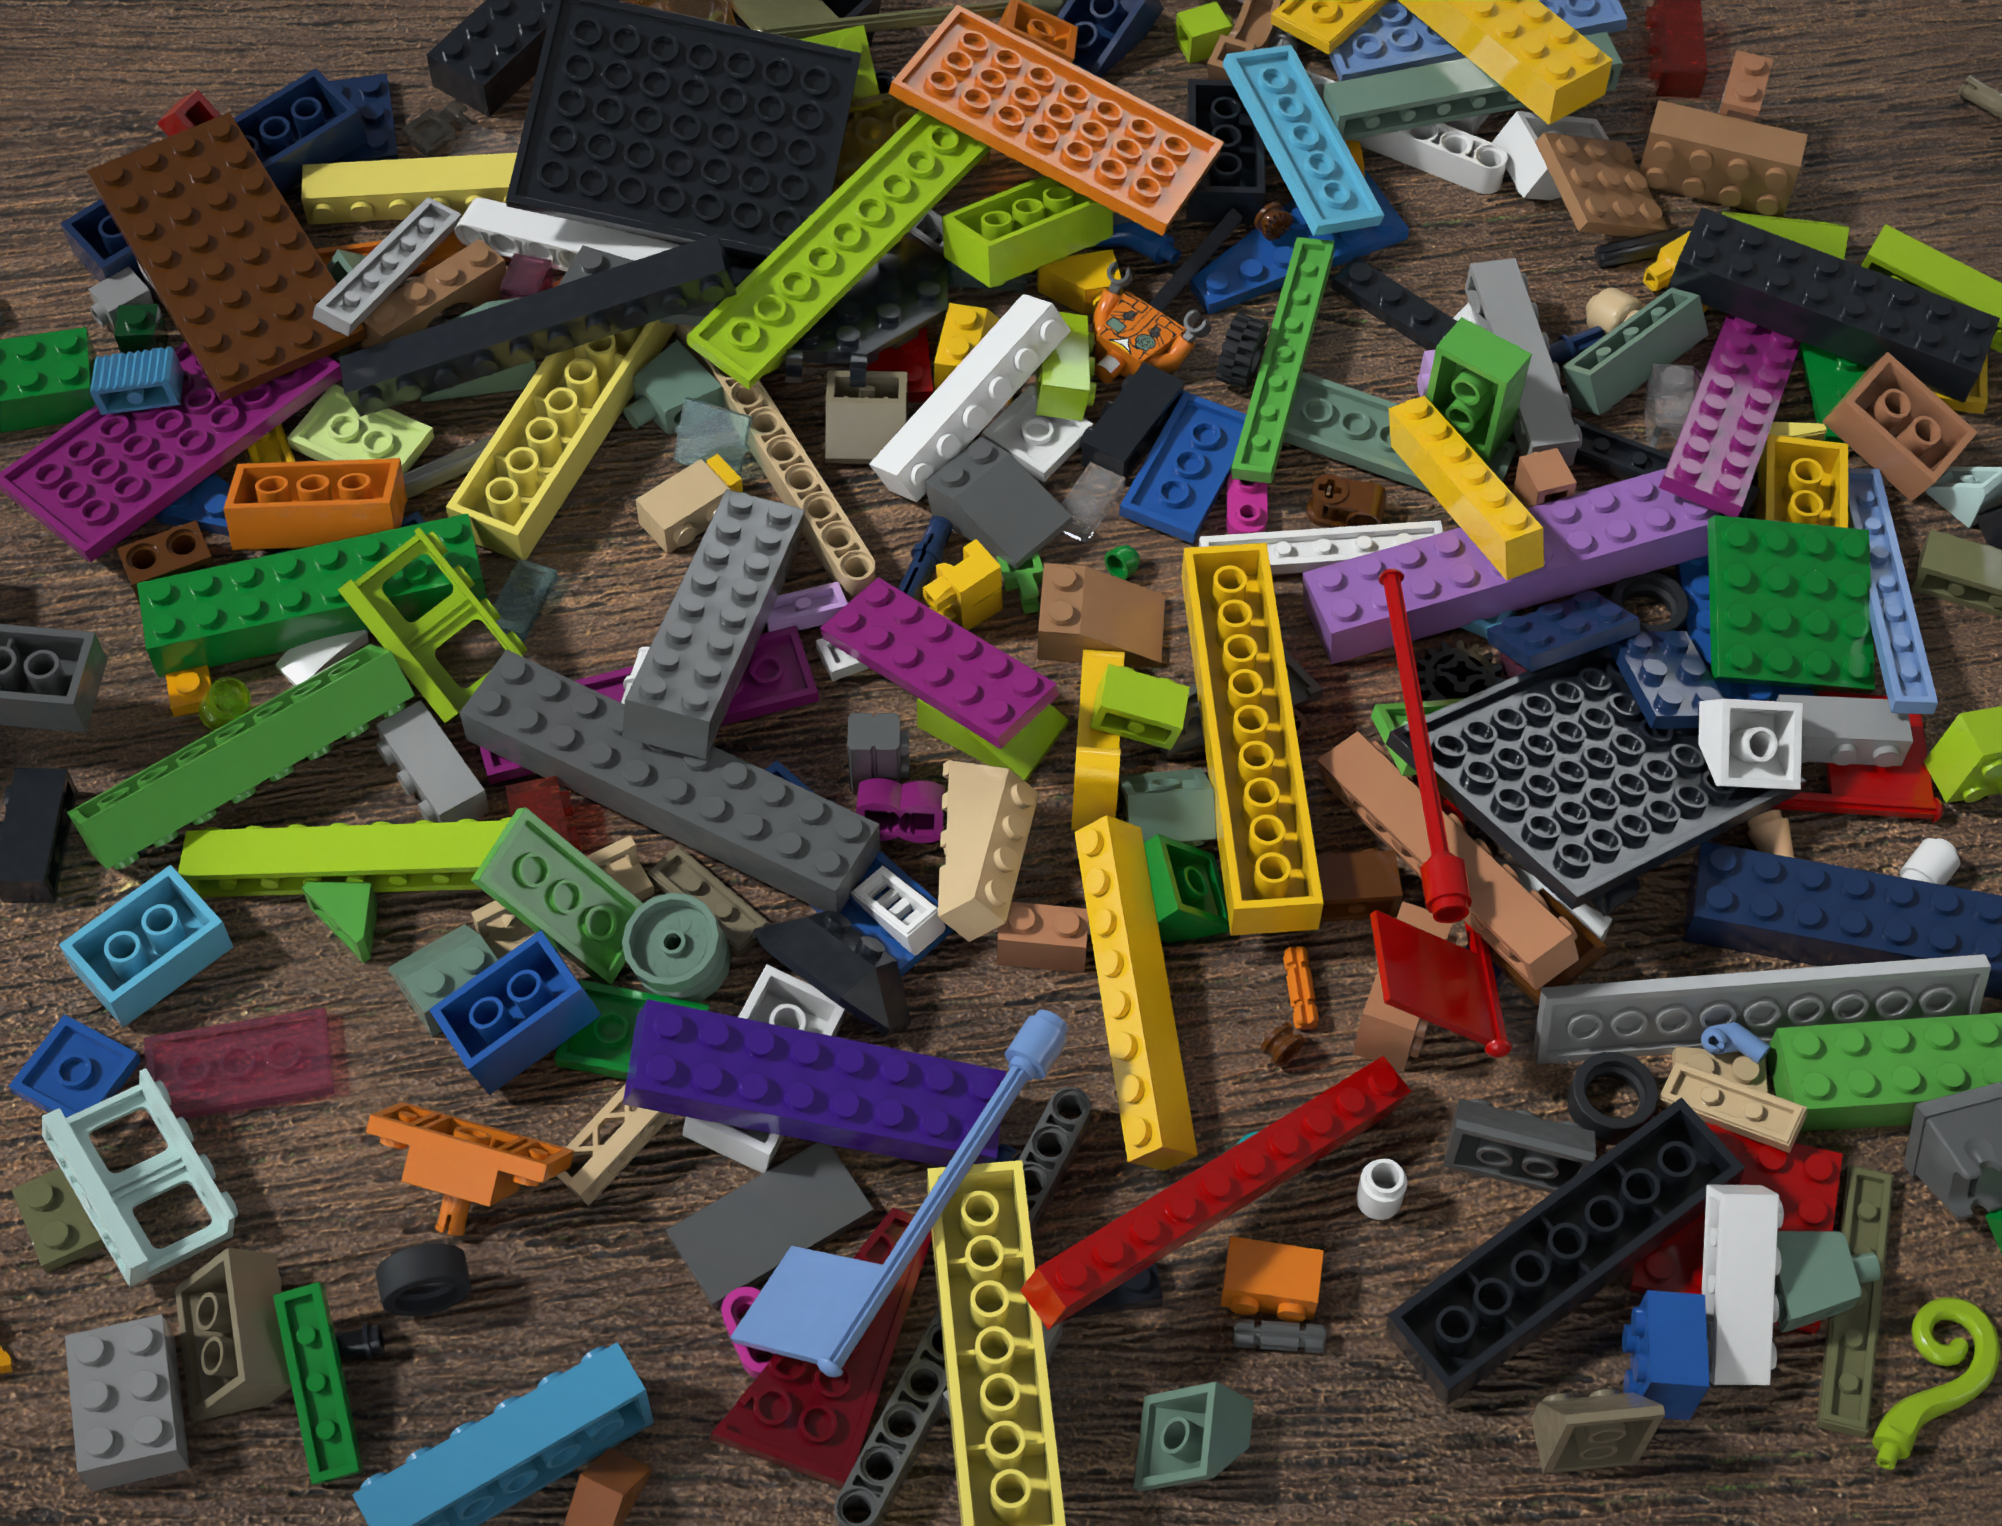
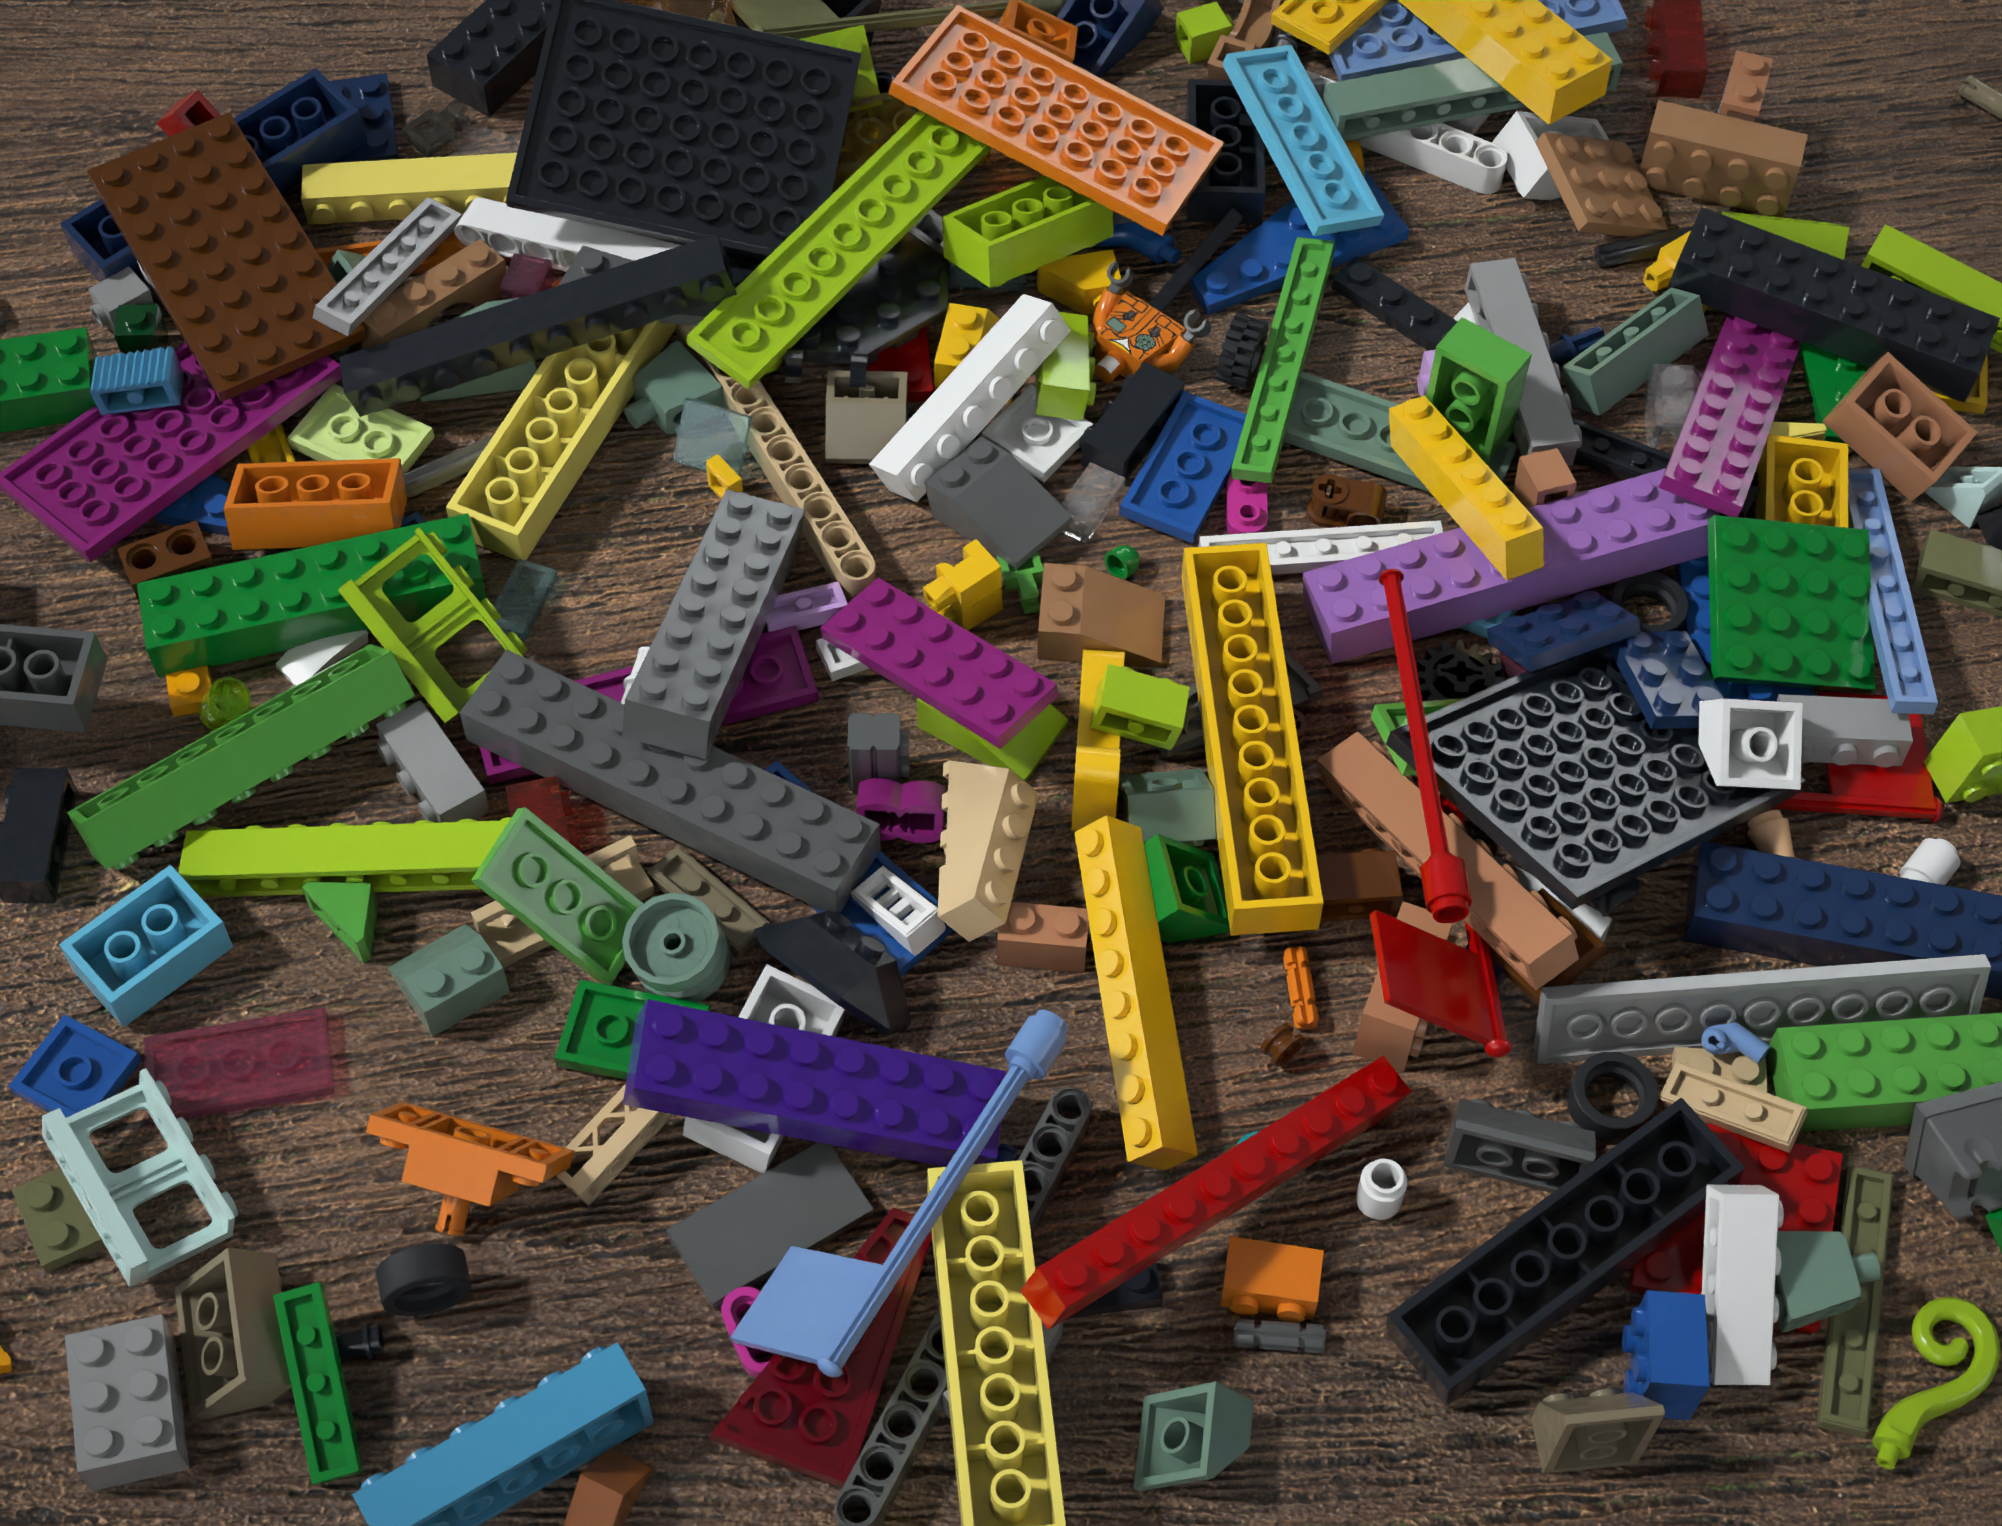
(514, 1012): blue brick -> none
(681, 506): tan brick -> none
(926, 556): dark blue pin -> none
(1273, 221): reddish brown bush -> none
(1611, 309): tan head -> none

